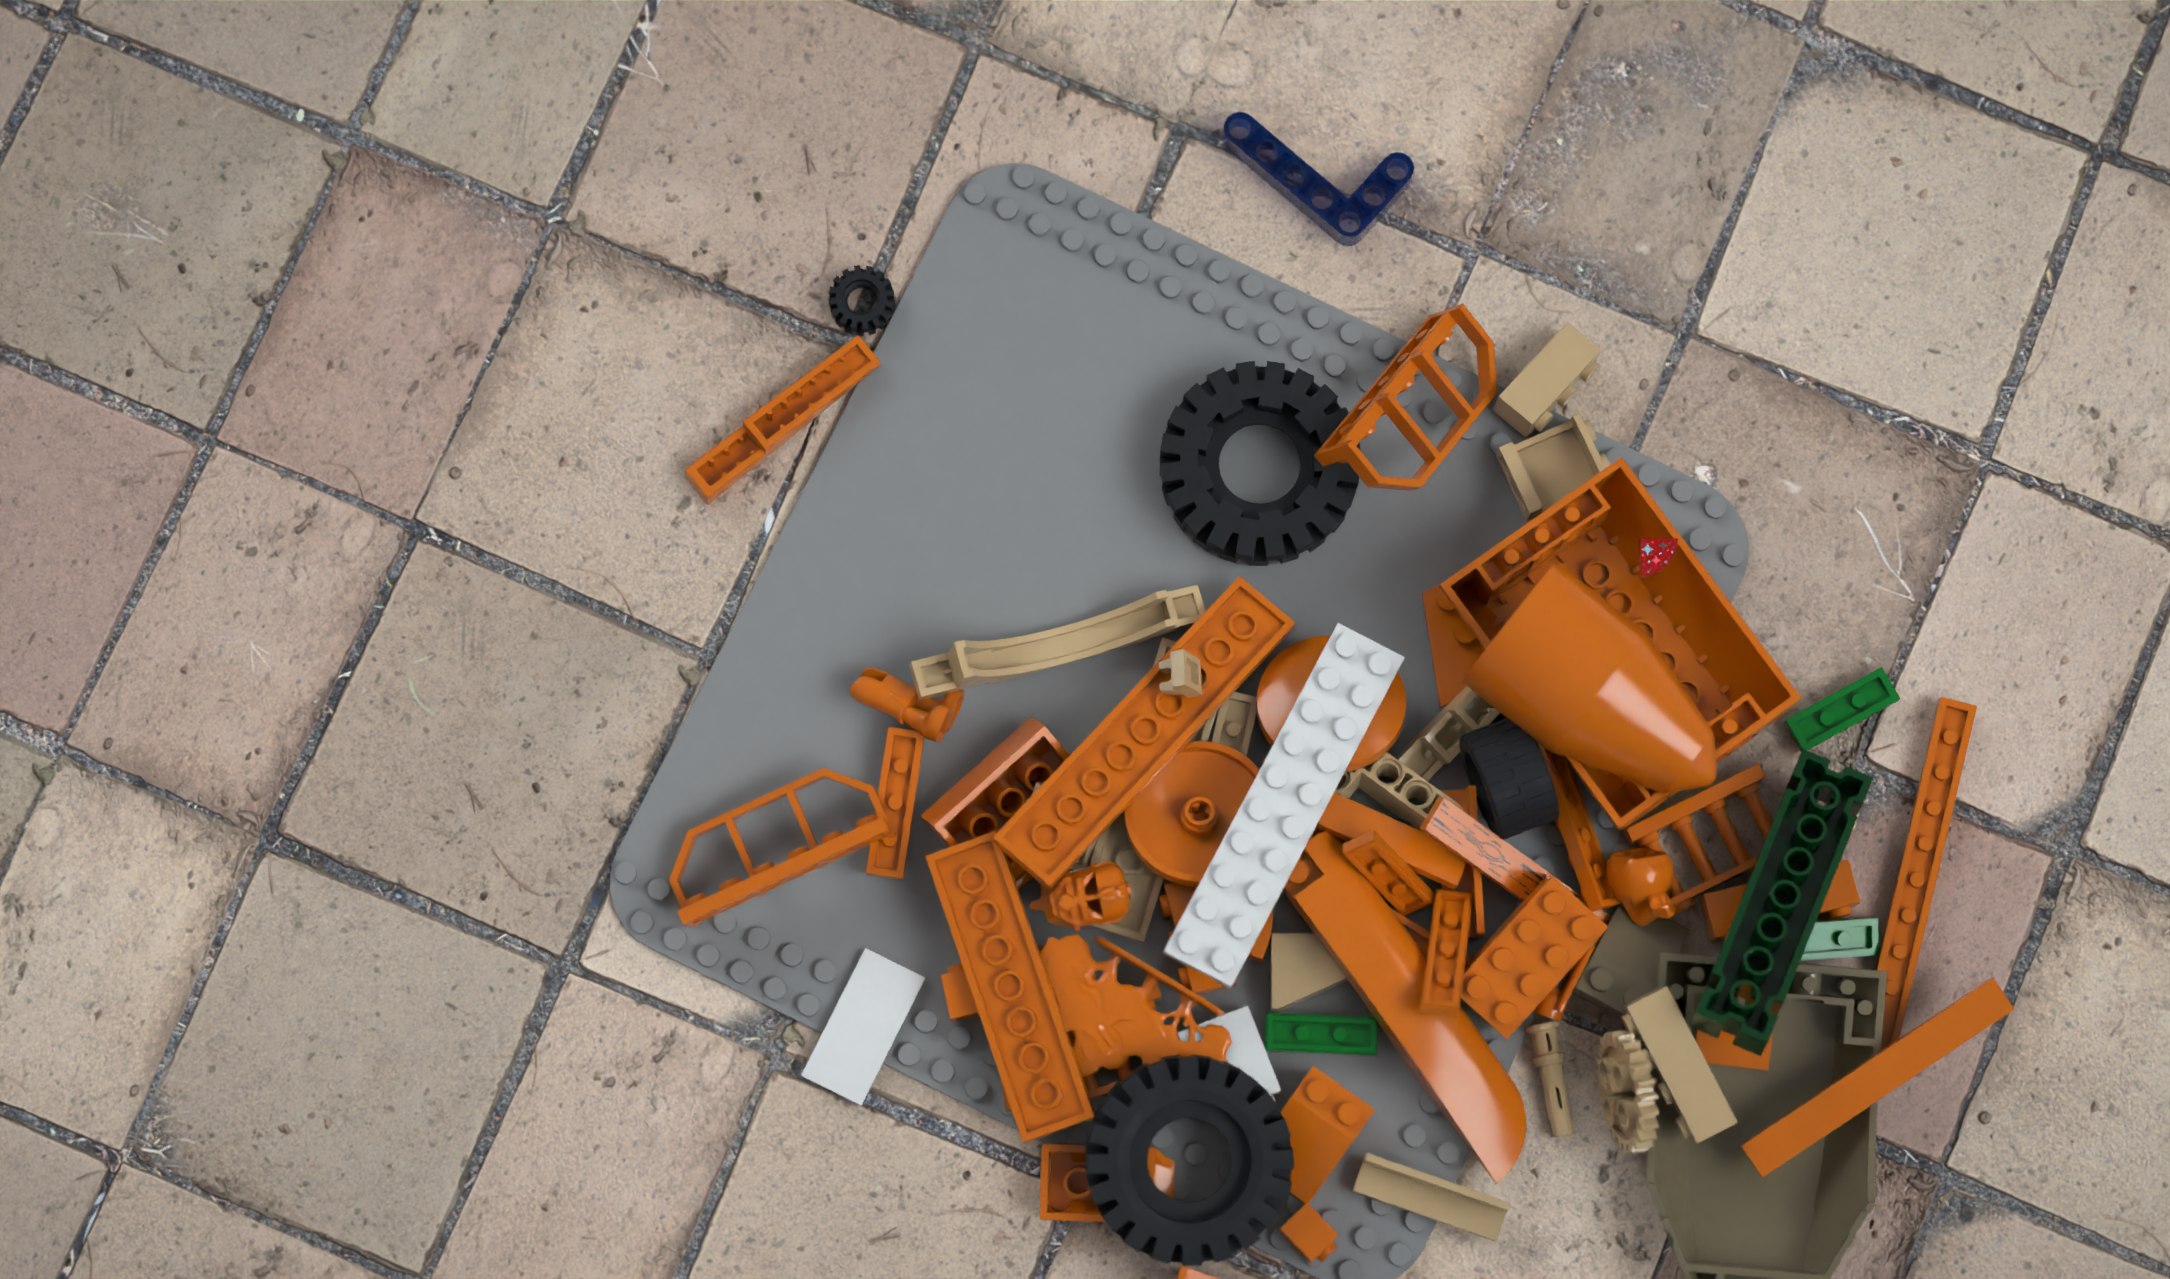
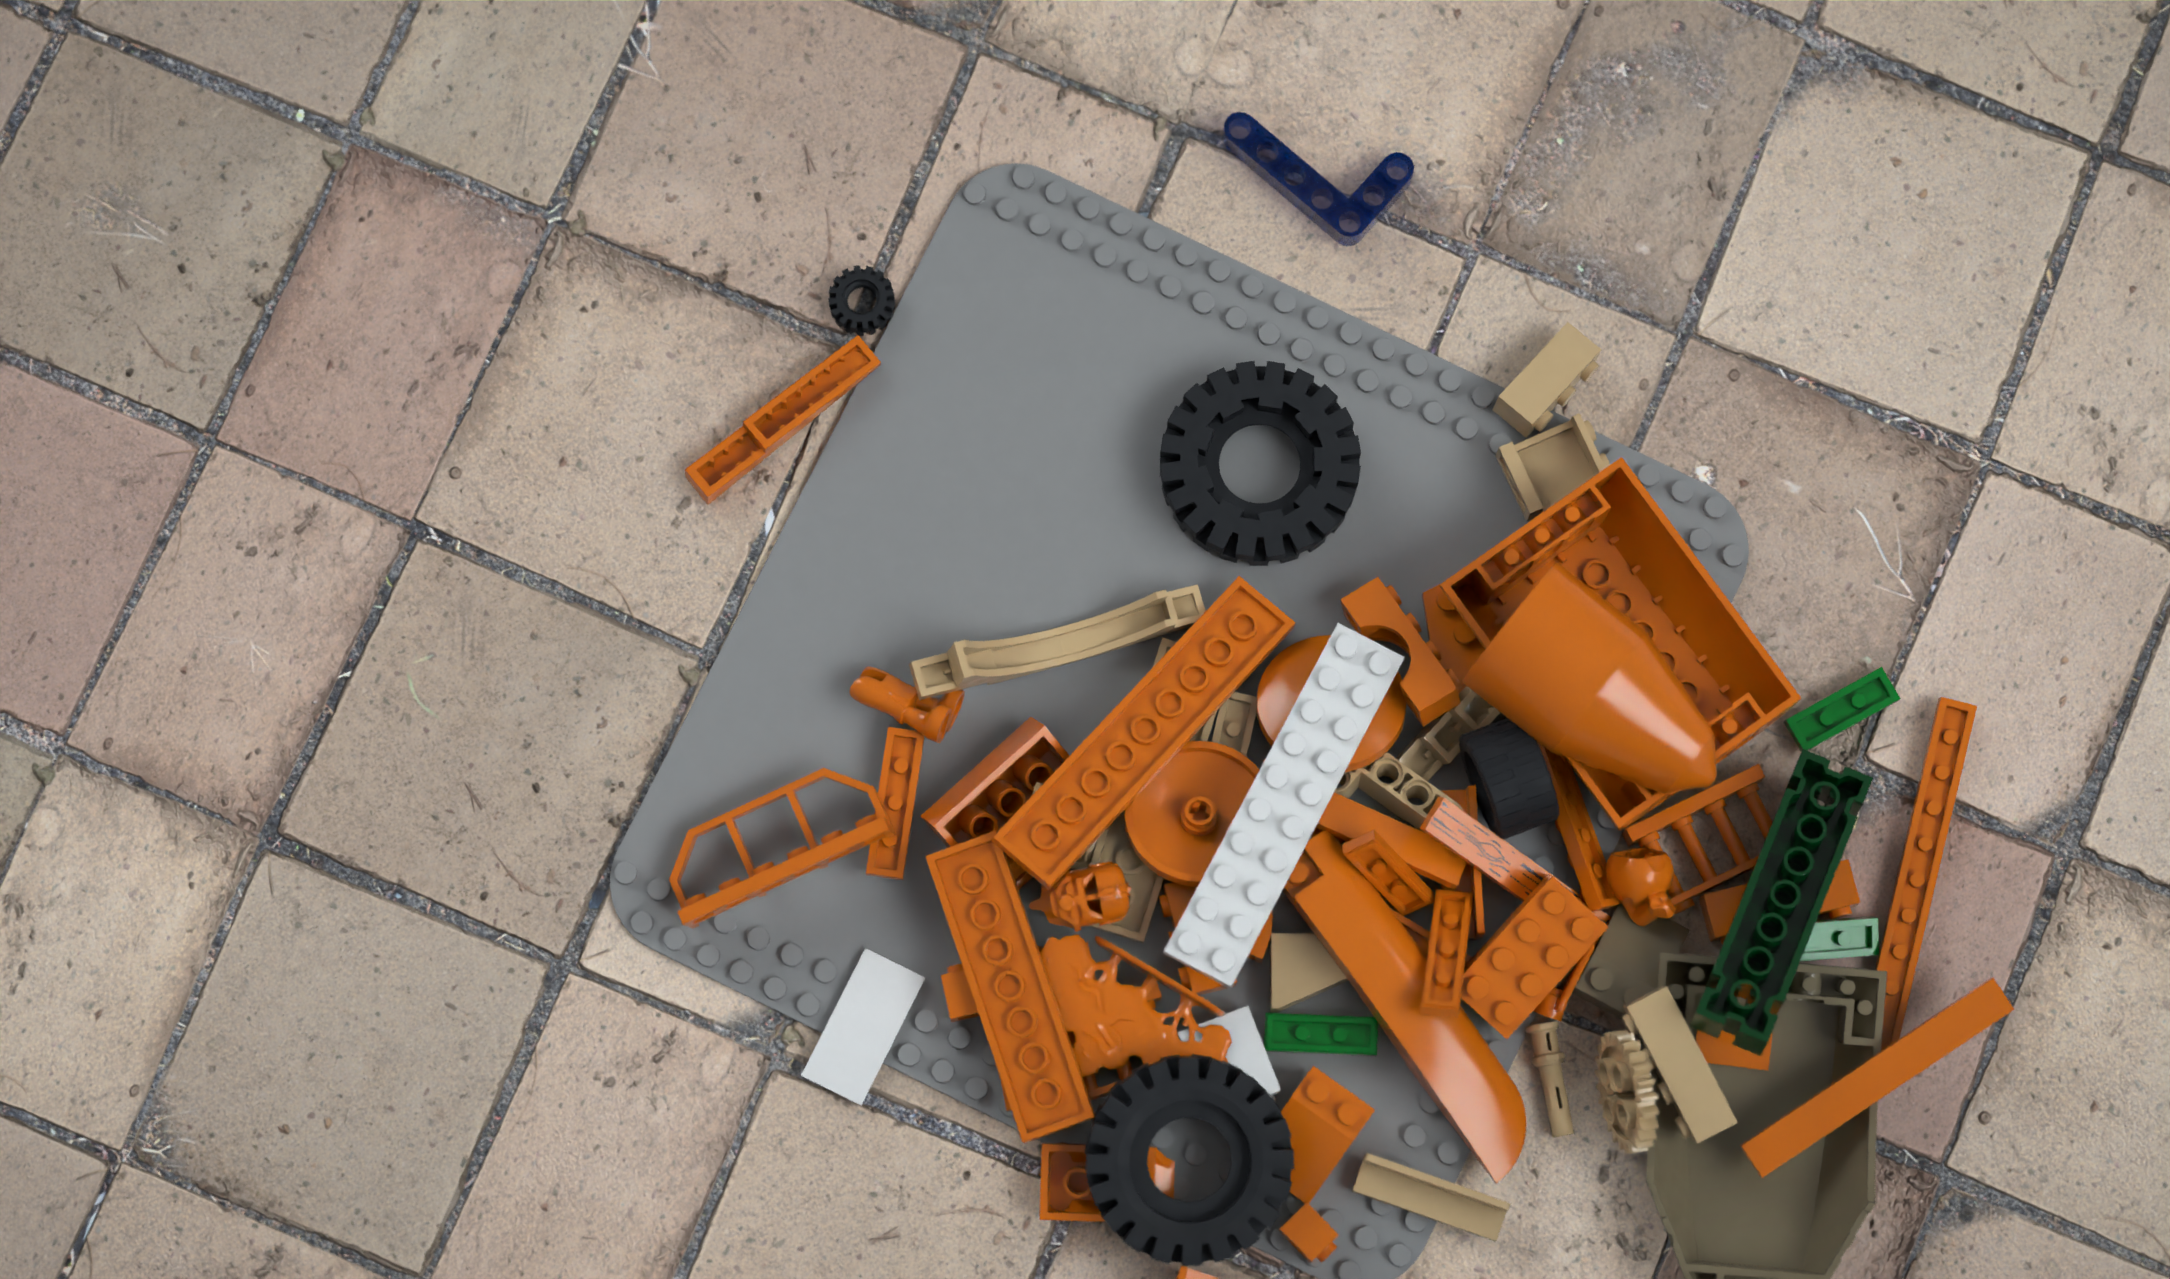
(1185, 674): tan tile -> none
(1377, 615): none -> orange arch
(1398, 377): orange plate -> none
(1655, 555): red tile -> none

